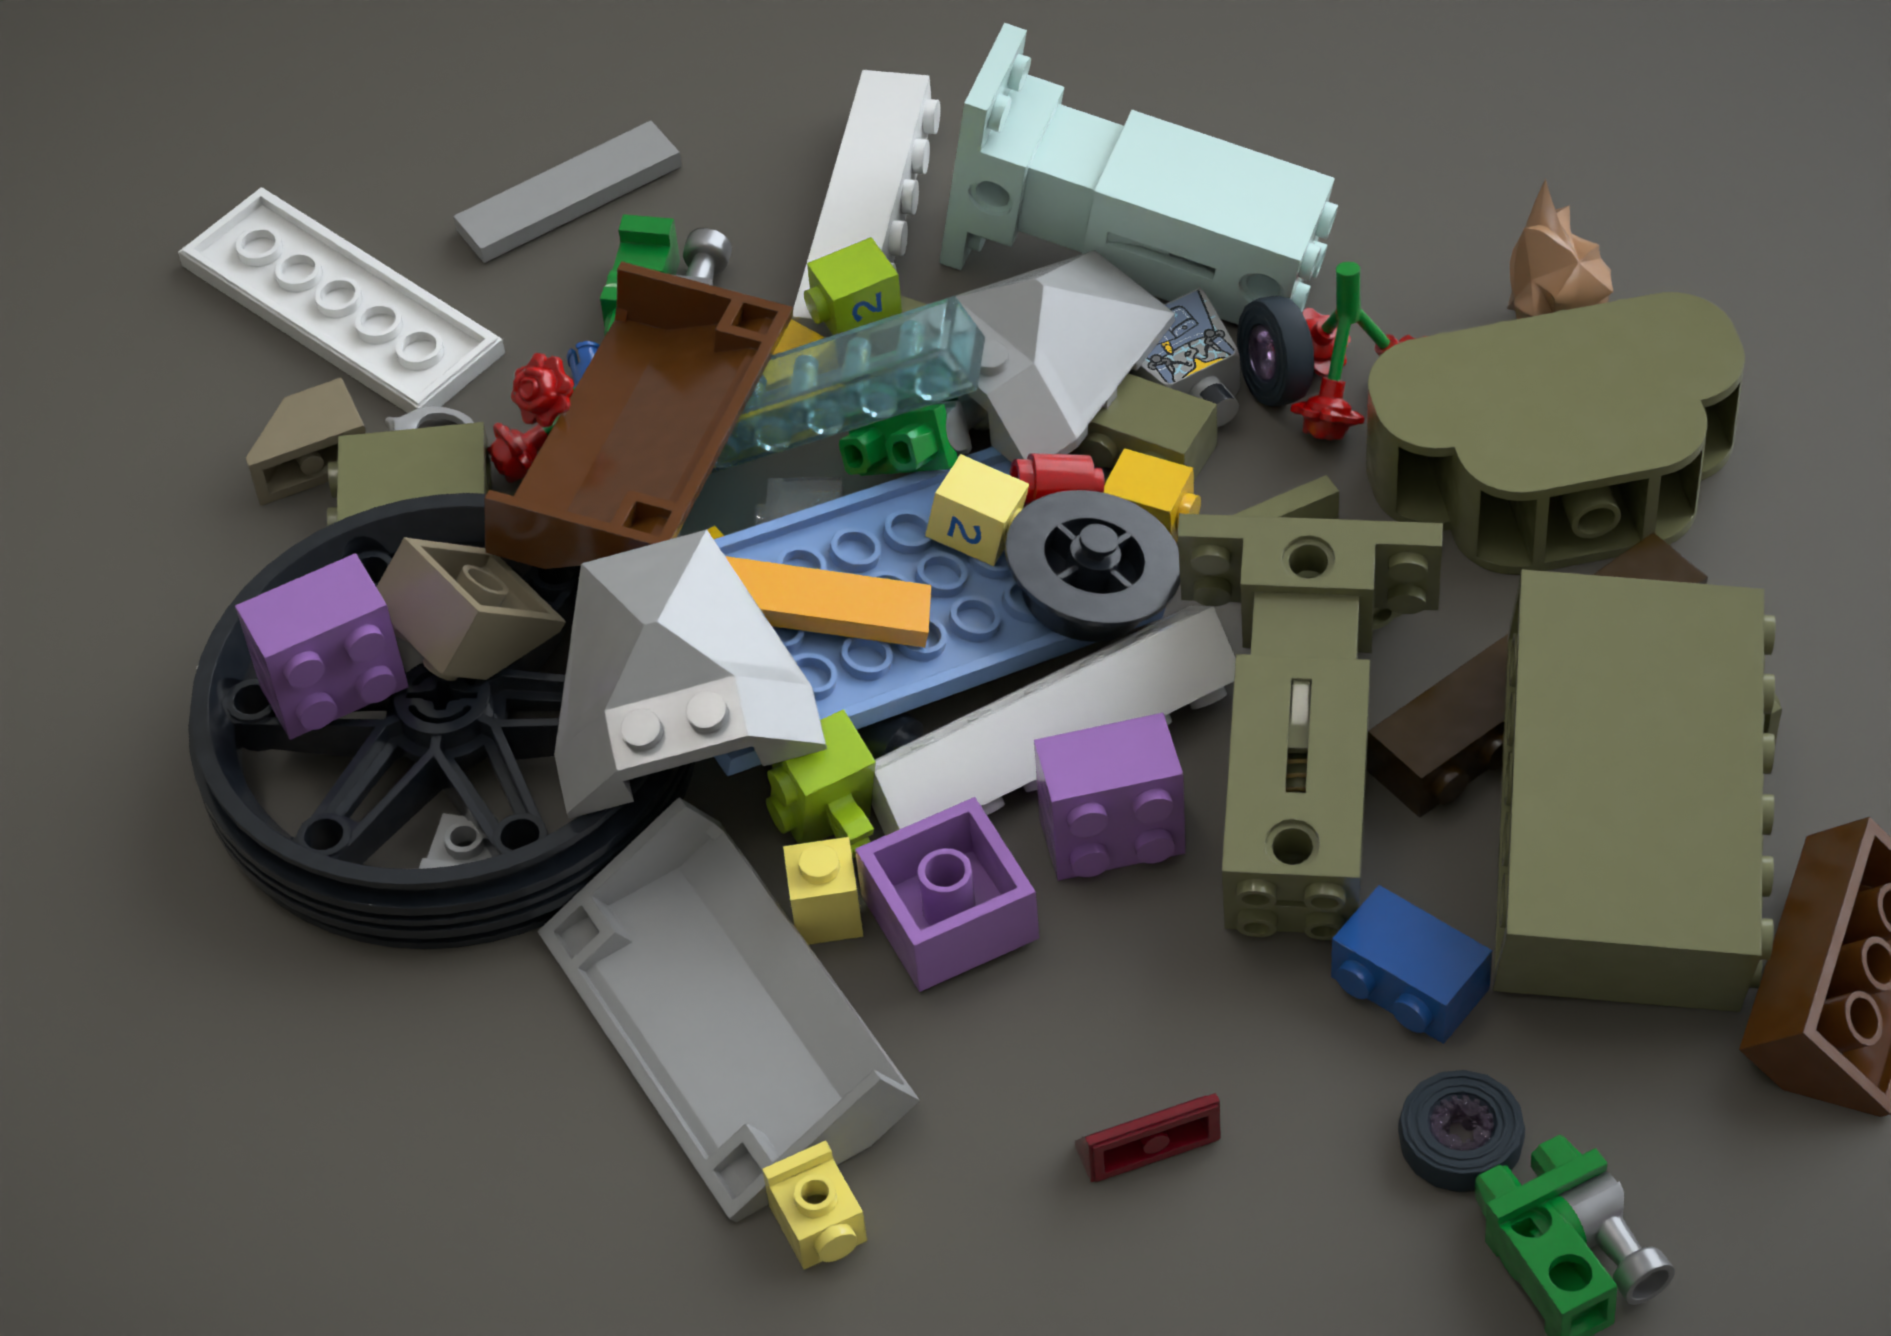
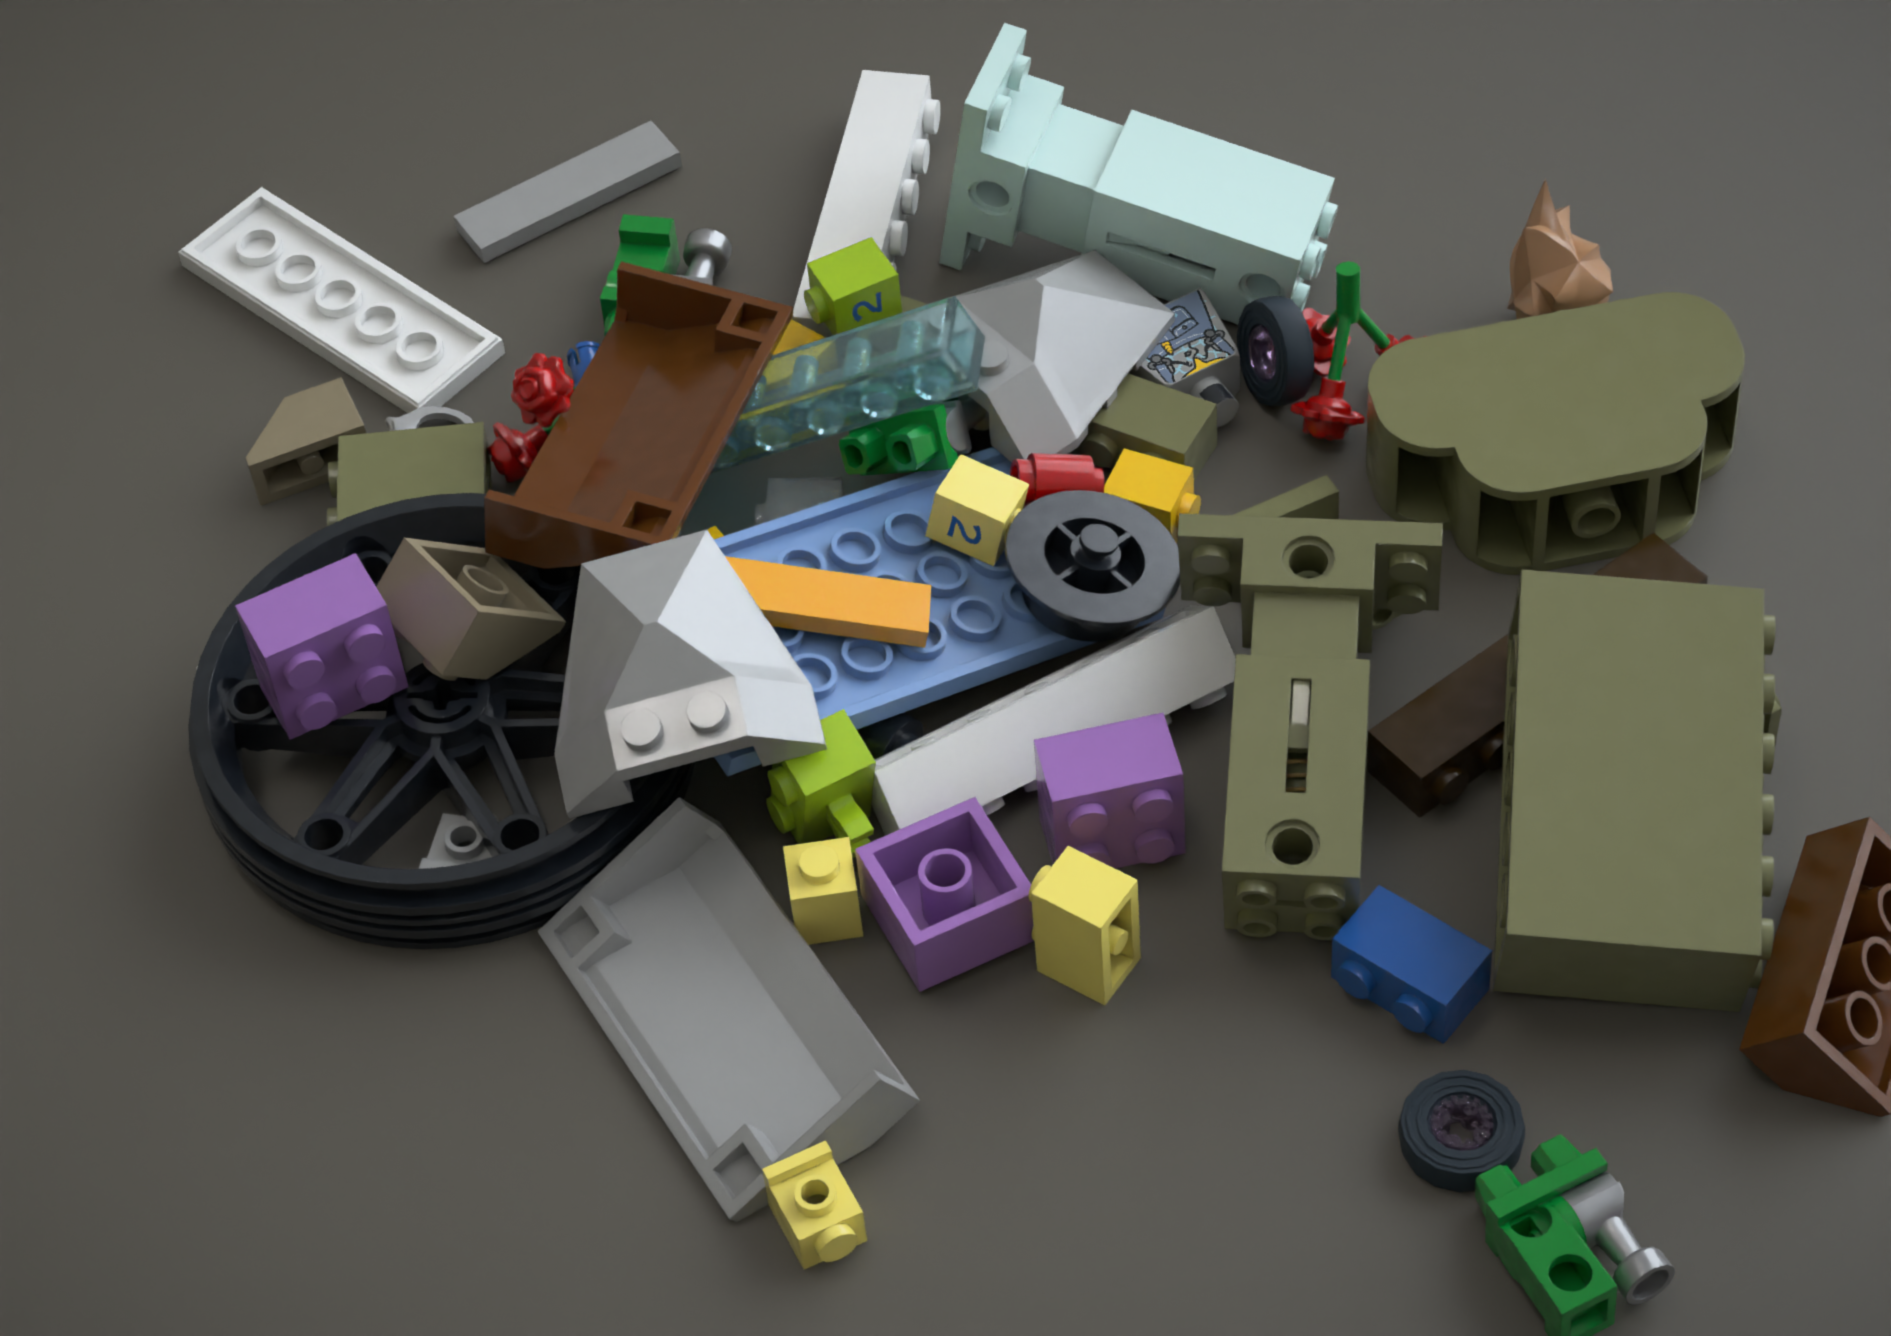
(1085, 924): none -> light yellow brick
(1150, 1138): dark red slope -> none

